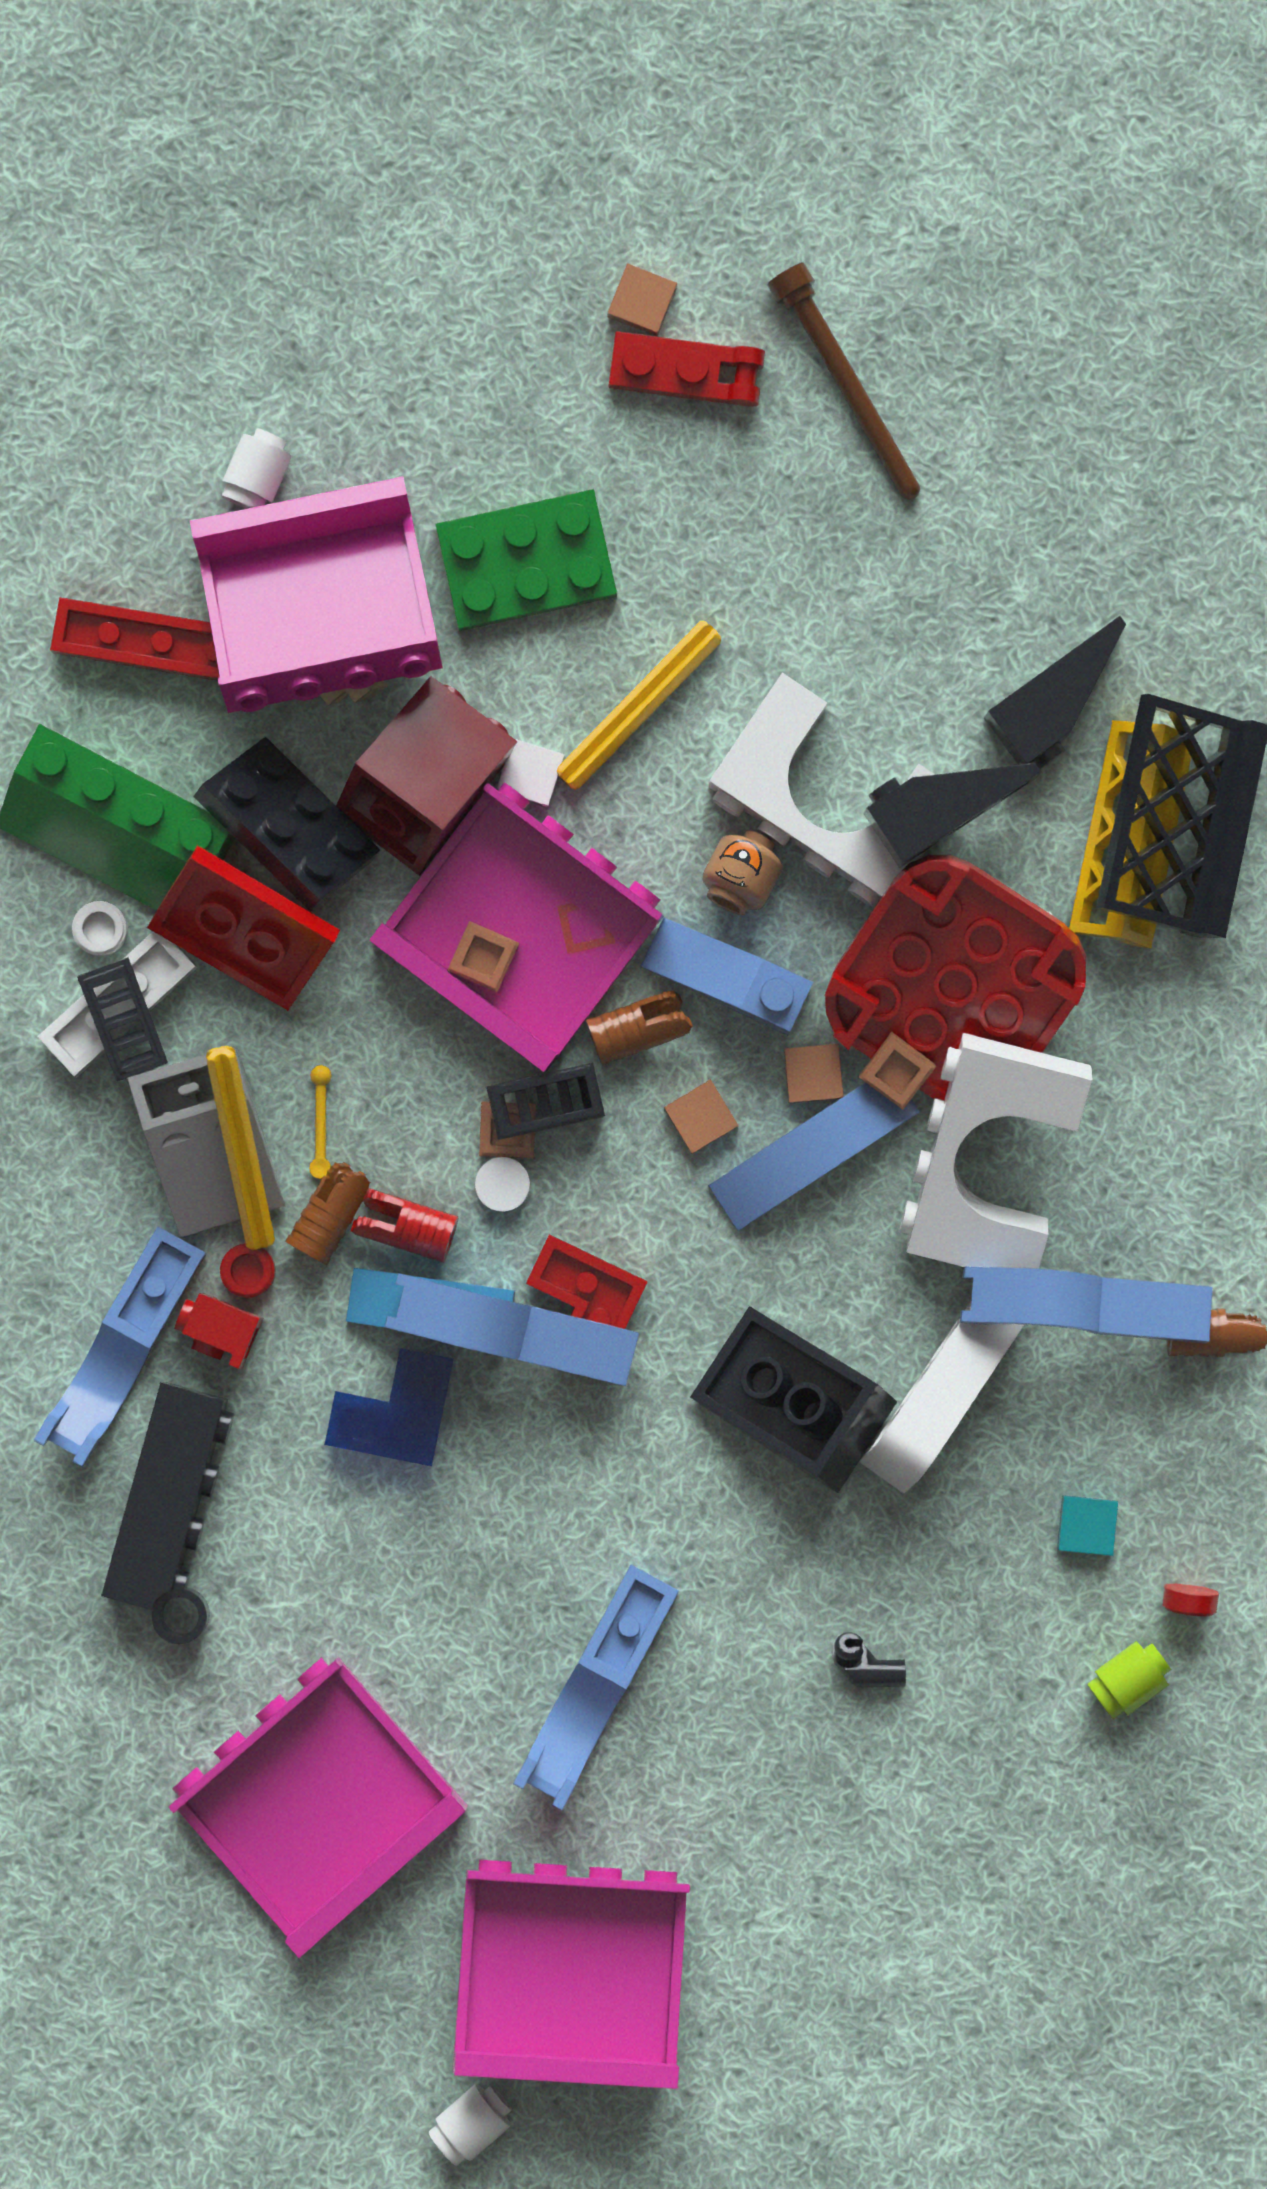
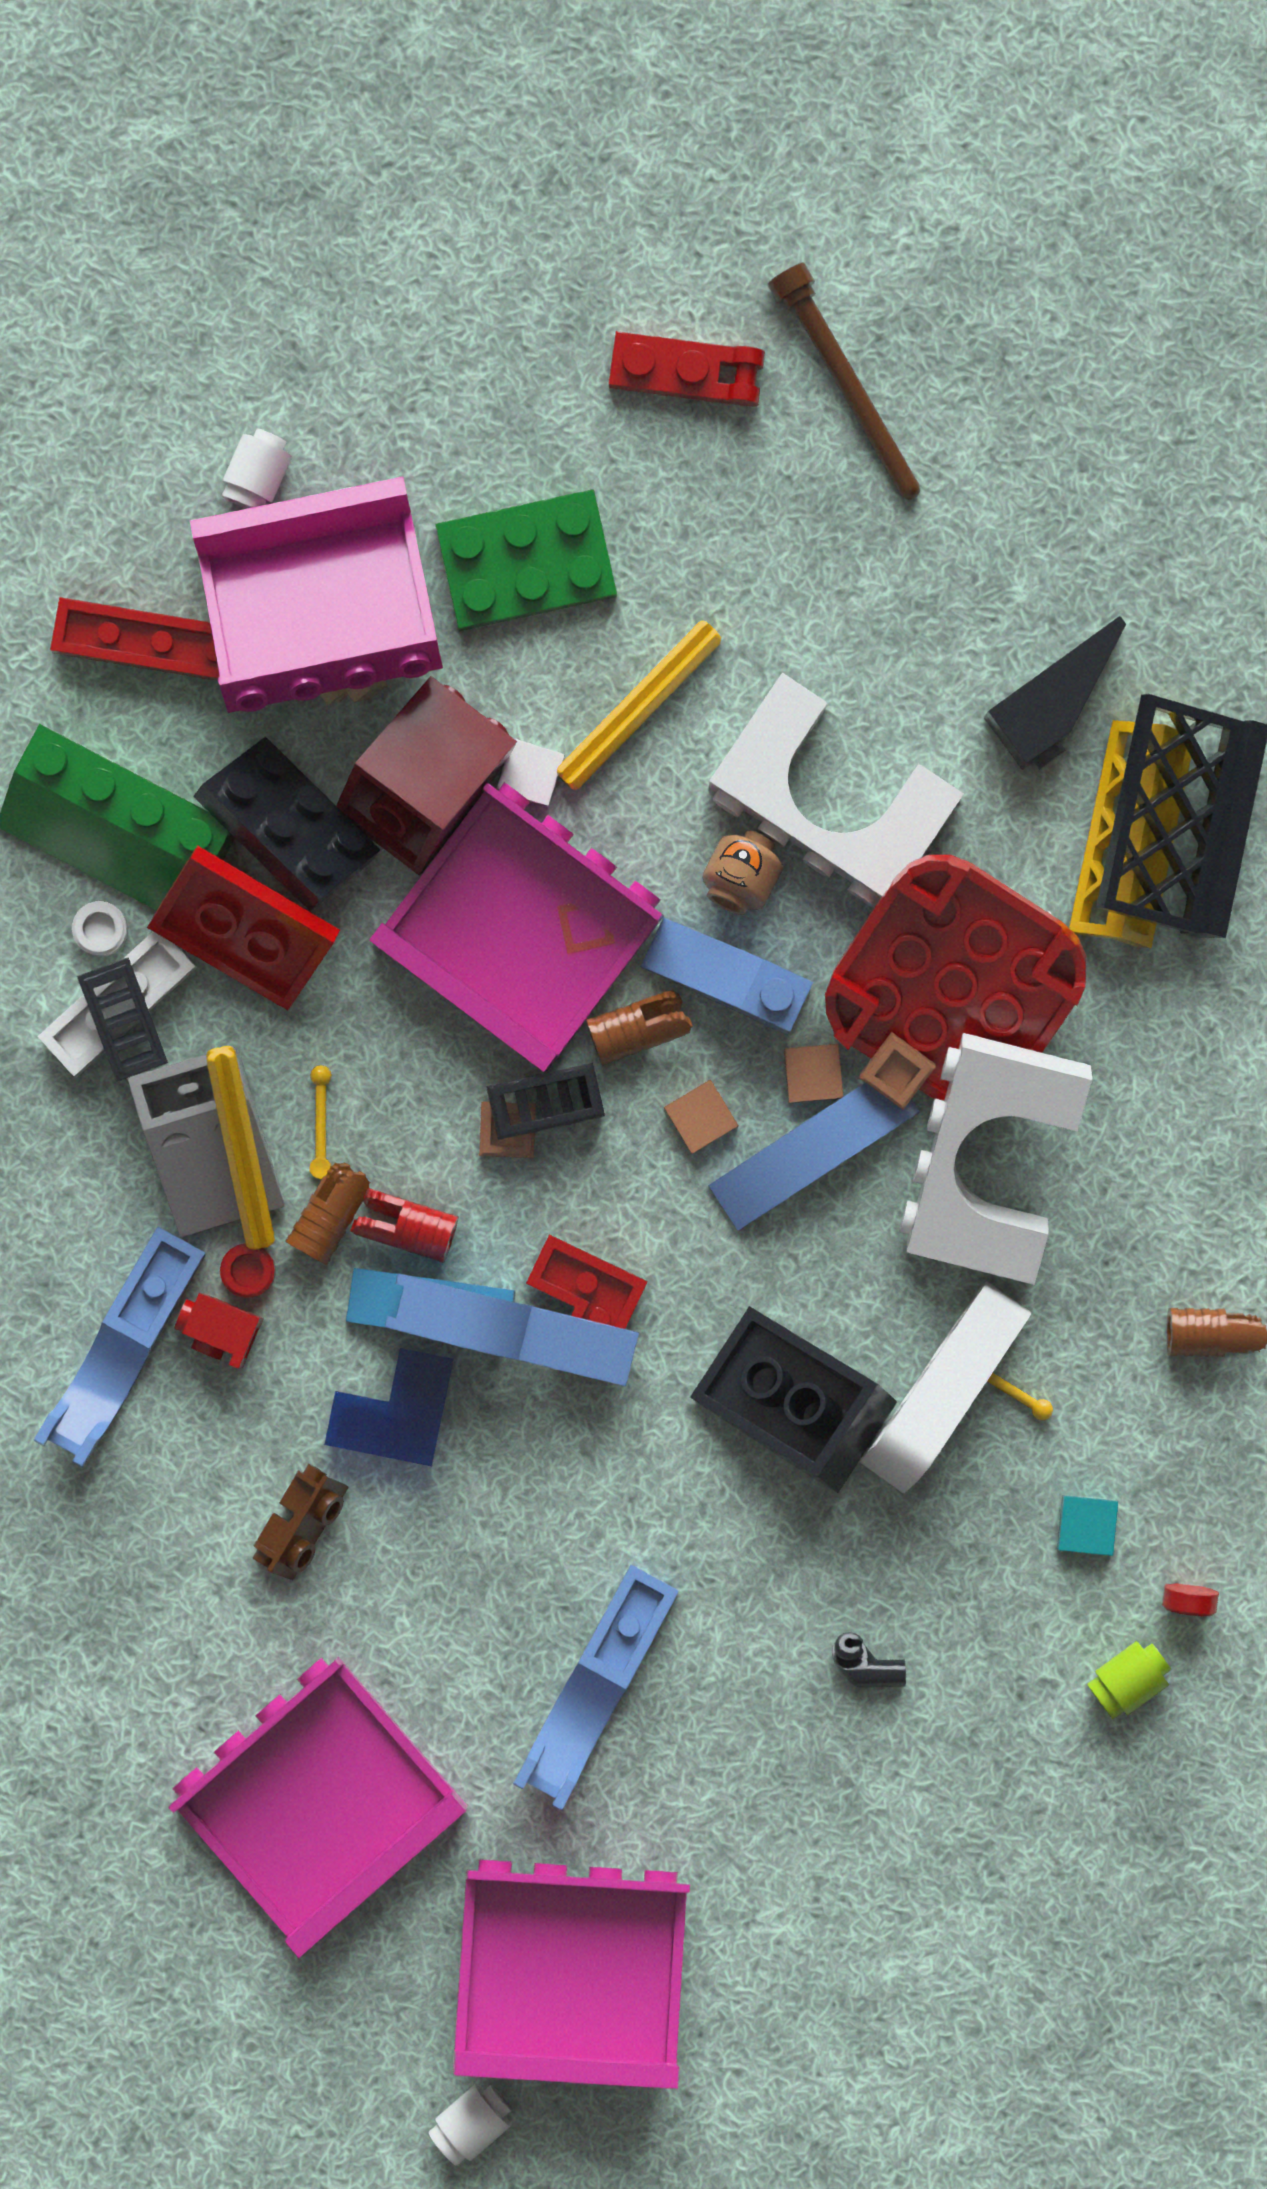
(164, 1505): black hinge -> none
(290, 1545): none -> reddish brown hinge
(483, 956): nougat tile -> none
(502, 1184): white tile -> none
(642, 299): nougat tile -> none
(932, 807): black slope -> none
(1041, 1408): none -> yellow hinge
(1089, 1303): medium blue piece -> none

